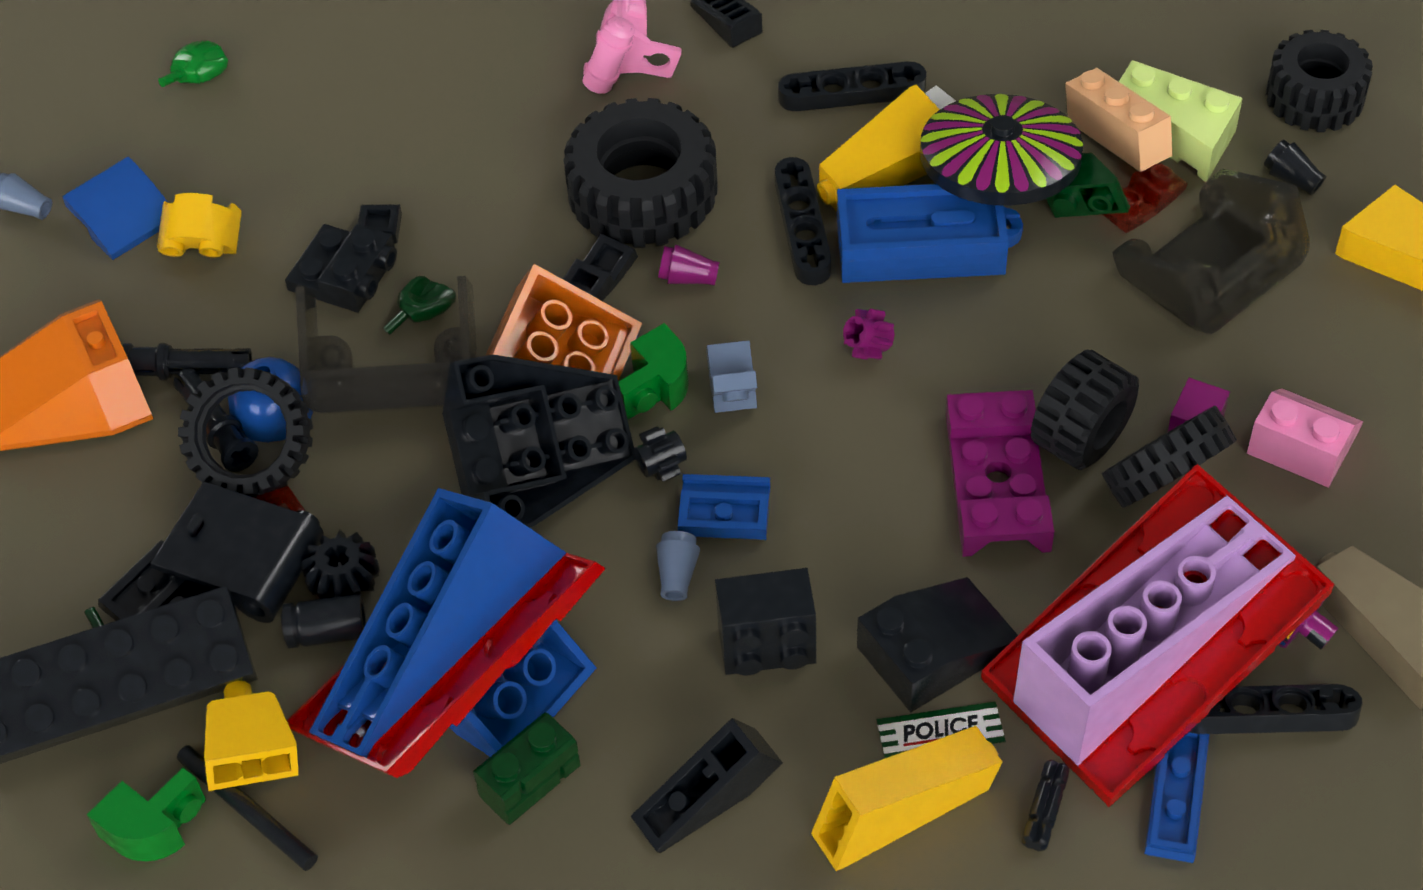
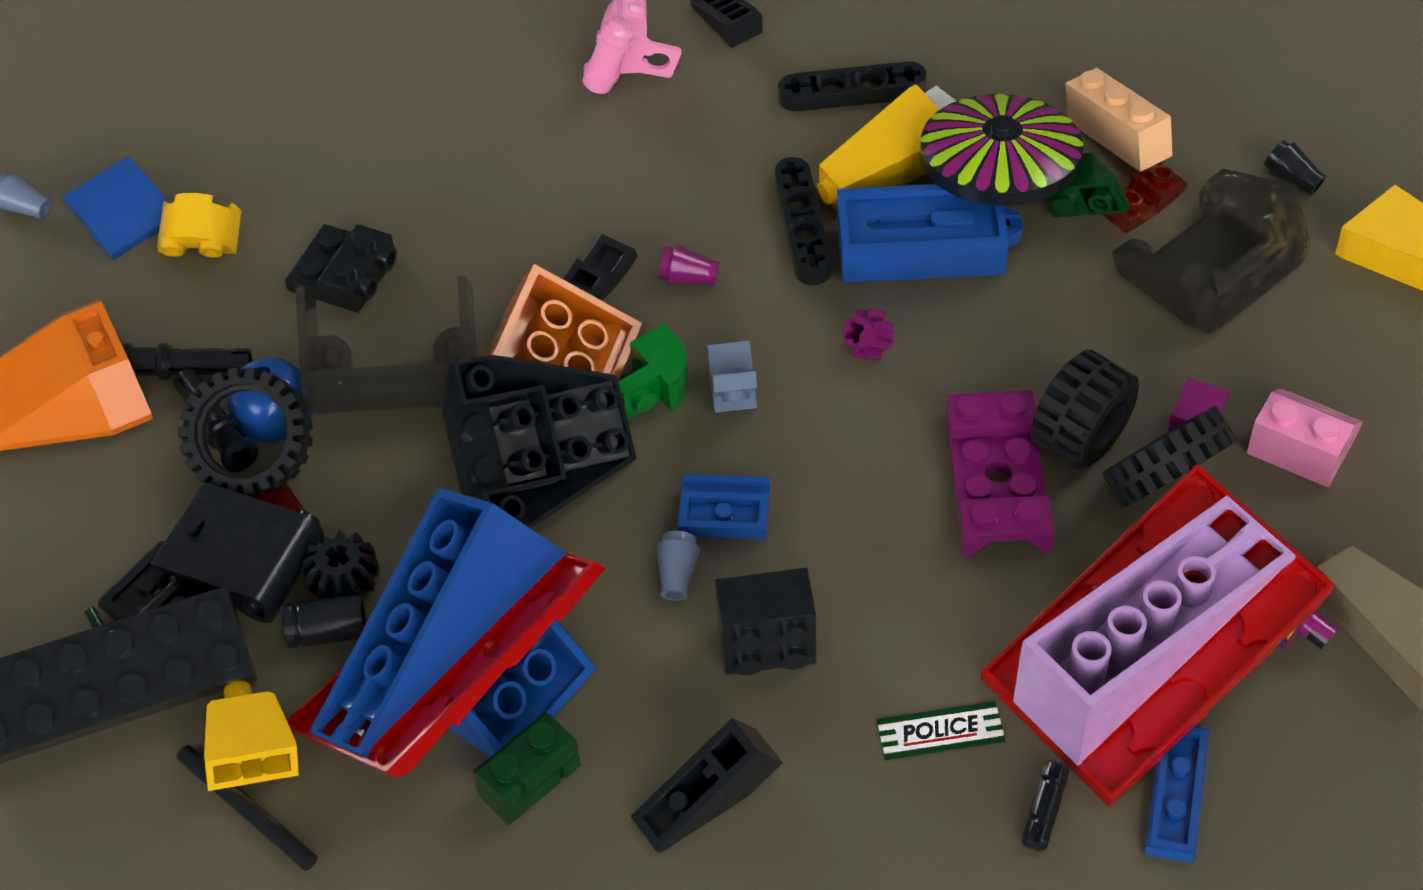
(147, 828): green brick -> none
(196, 63): green piece -> none
(382, 218): black tile -> none
(421, 302): dark green piece -> none
(635, 136): black tyre -> none
(660, 454): black gear -> none
(901, 794): yellow slope -> none
(932, 639): black slope -> none
(1200, 115): yellowish green wedge -> none
(1318, 80): black tyre -> none
(1336, 710): black beam -> none

